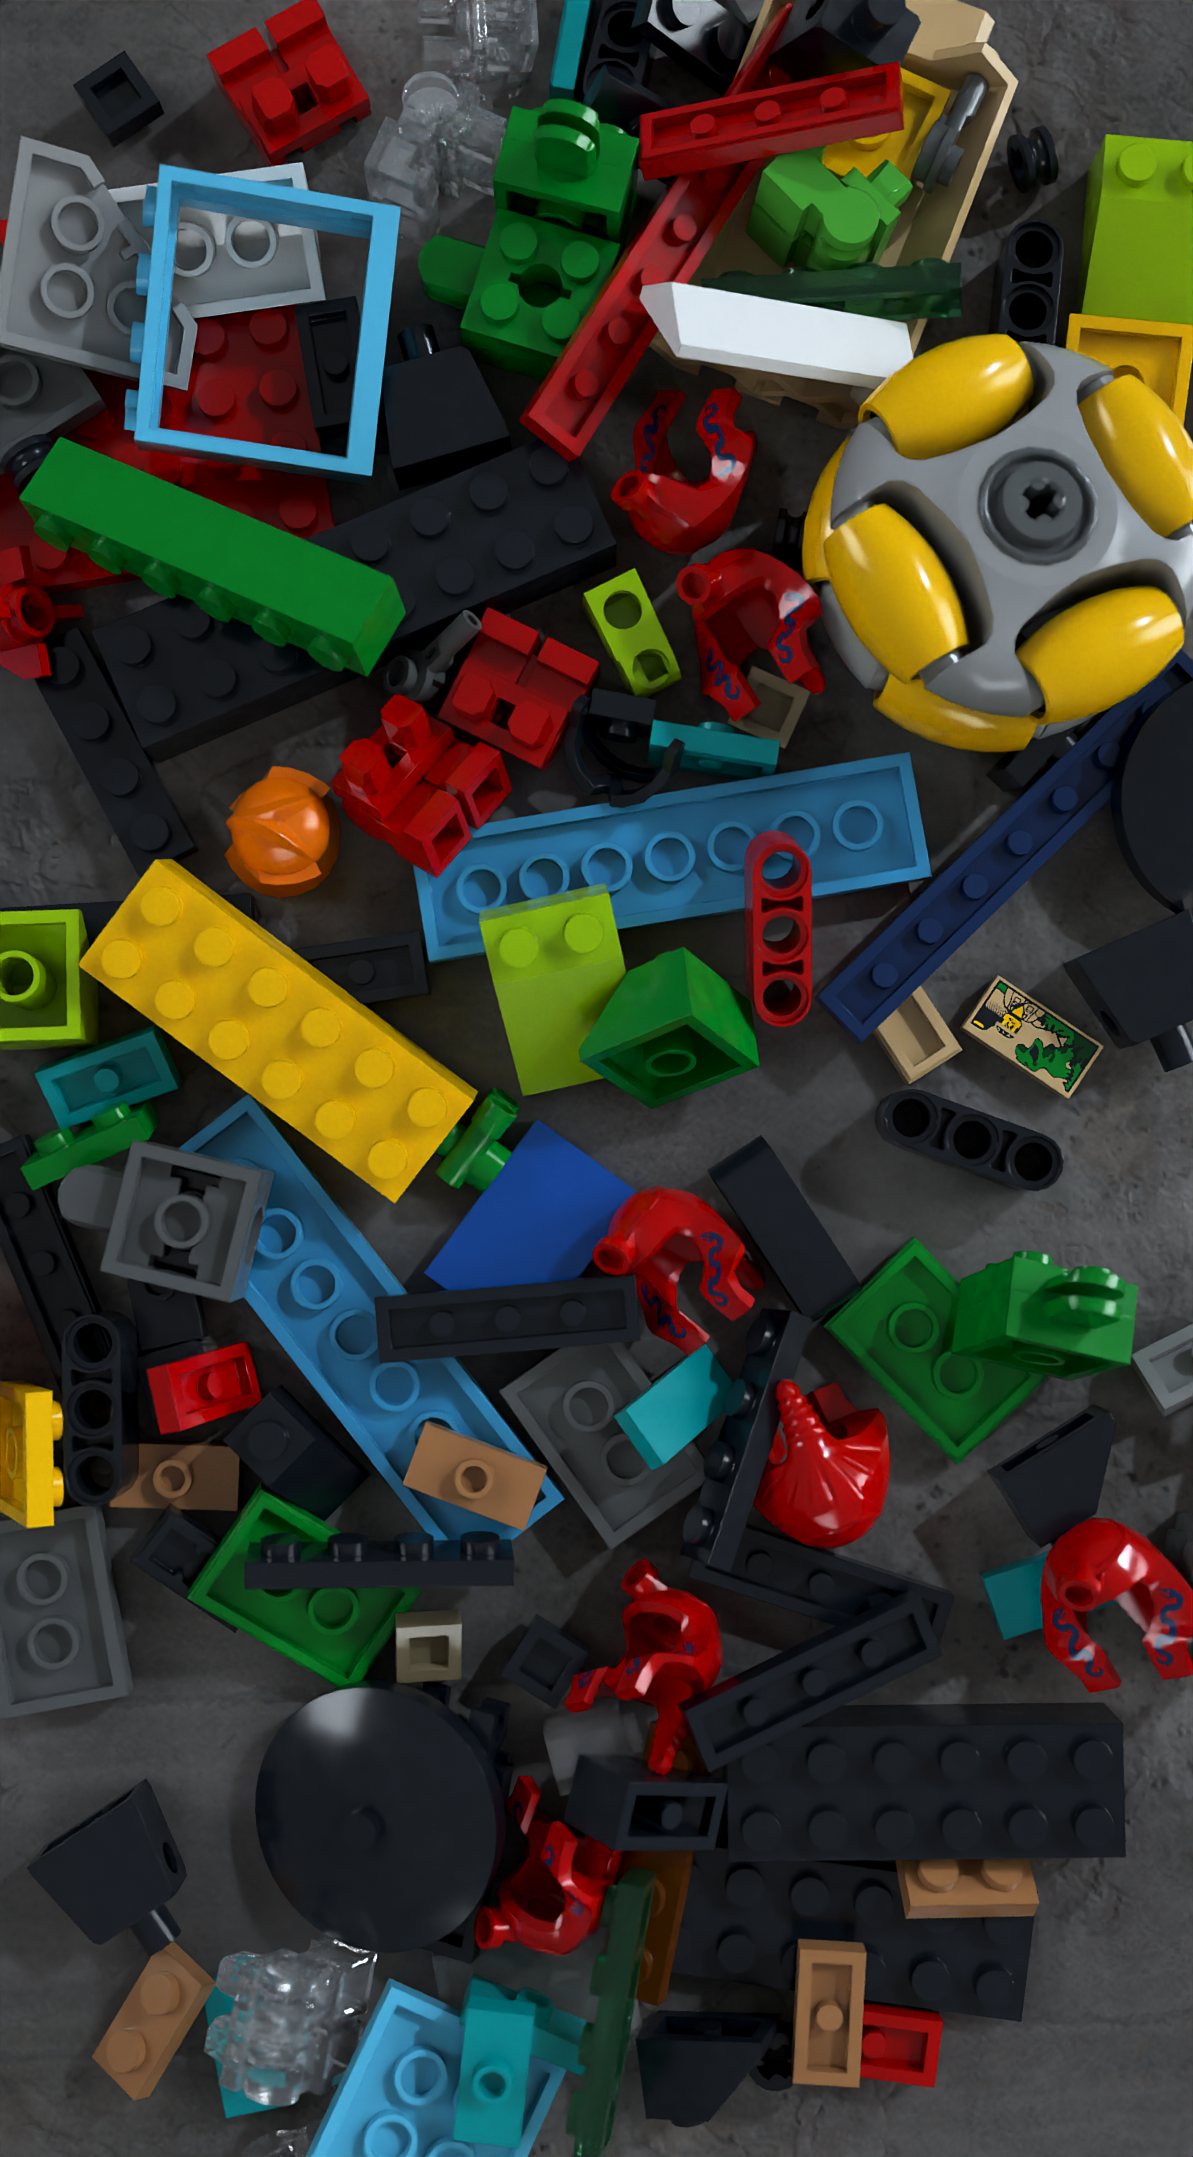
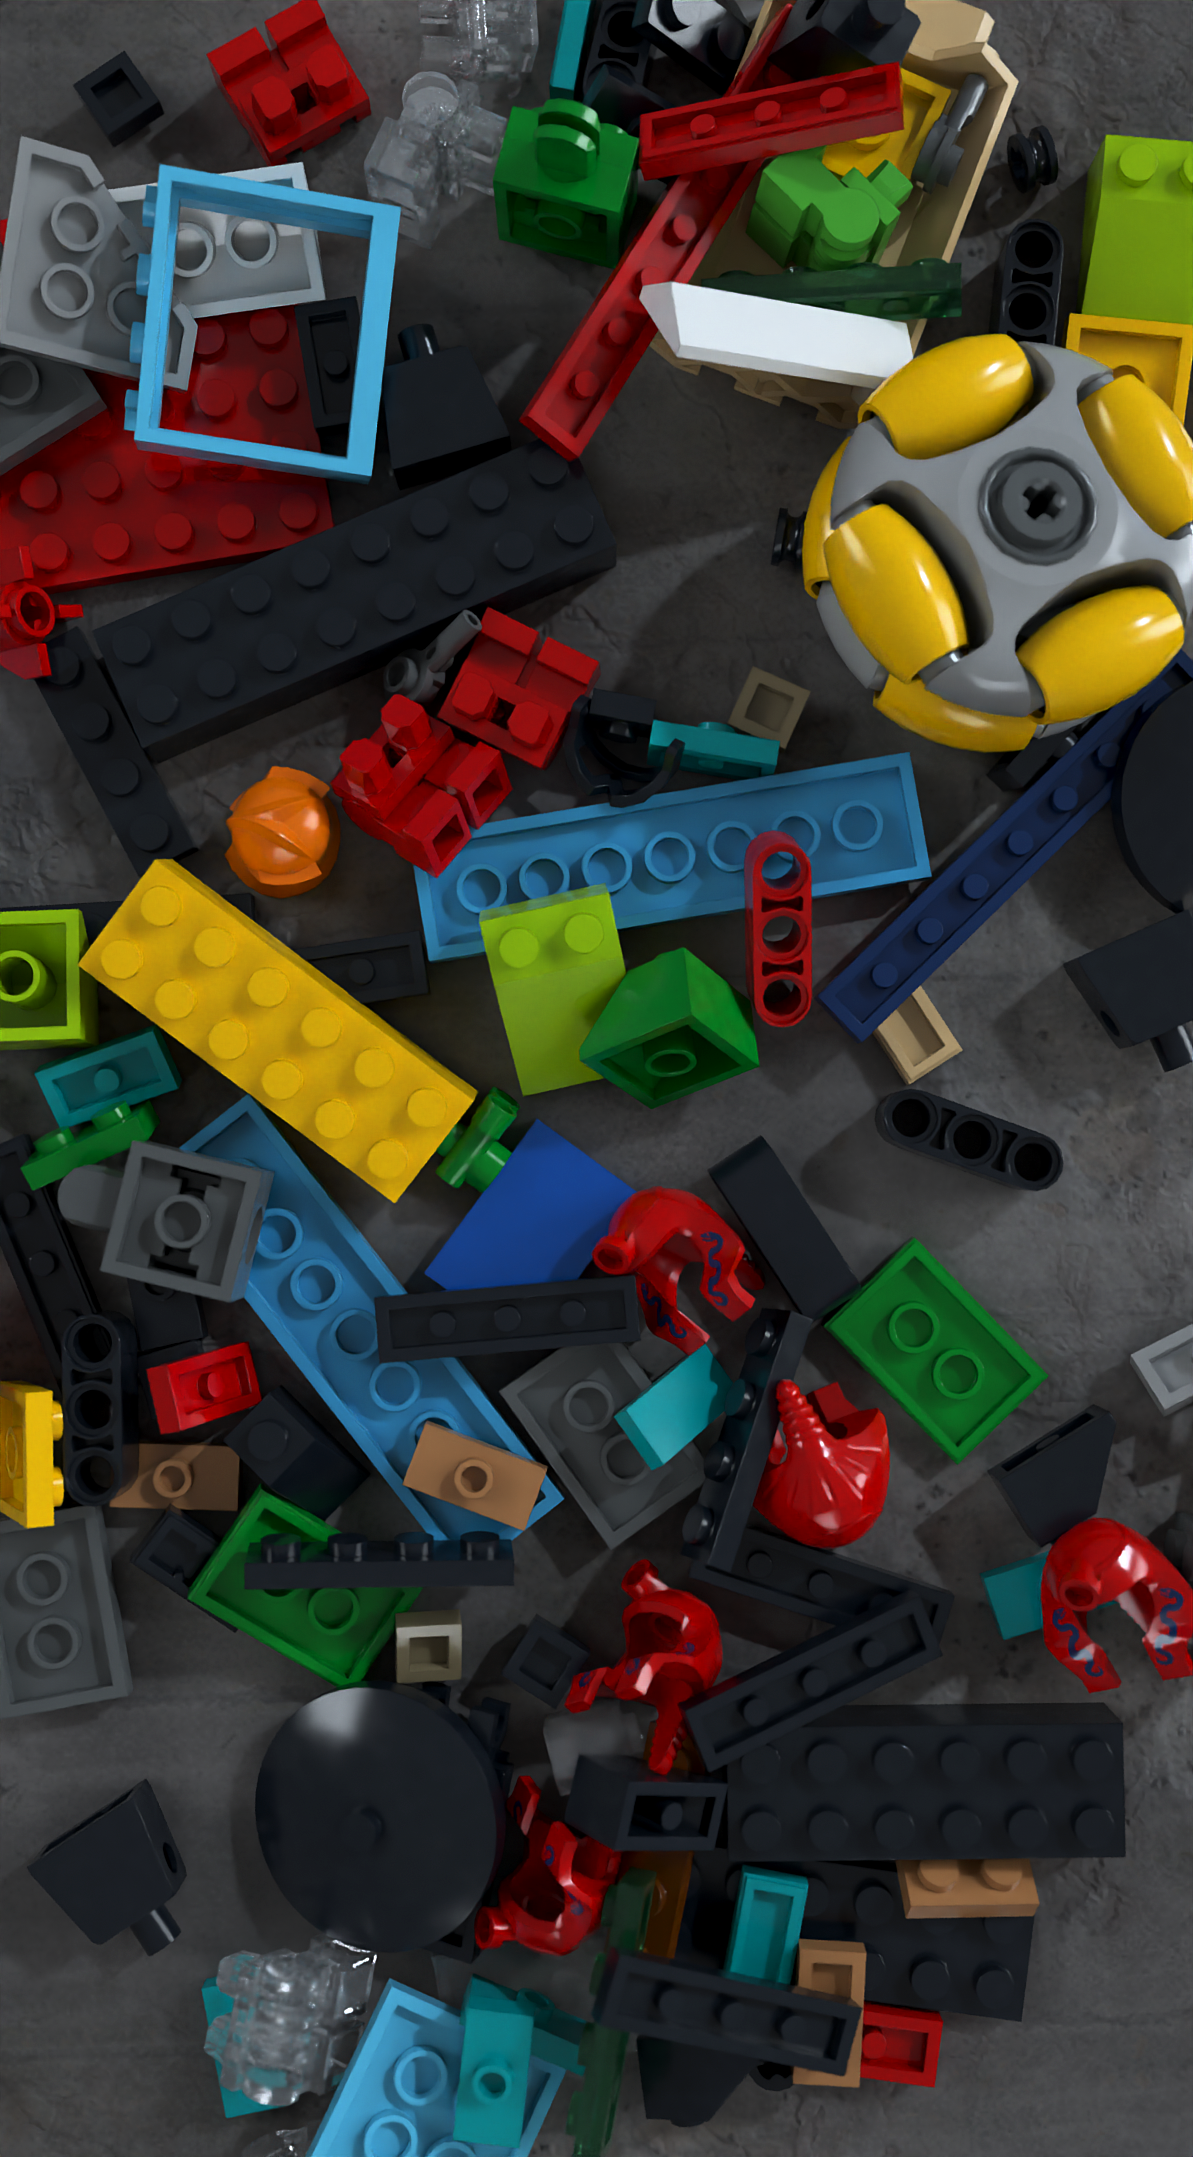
(25, 458): black bush -> none
(154, 2021): medium nougat plate -> none
(214, 557): green brick -> none
(507, 313): green brick -> none
(632, 634): lime leg -> none
(660, 500): red piece -> none
(725, 2011): none -> black plate
(748, 604): red piece -> none
(766, 1924): none -> teal tile
(1031, 1037): tile -> none
(1046, 1317): green brick -> none

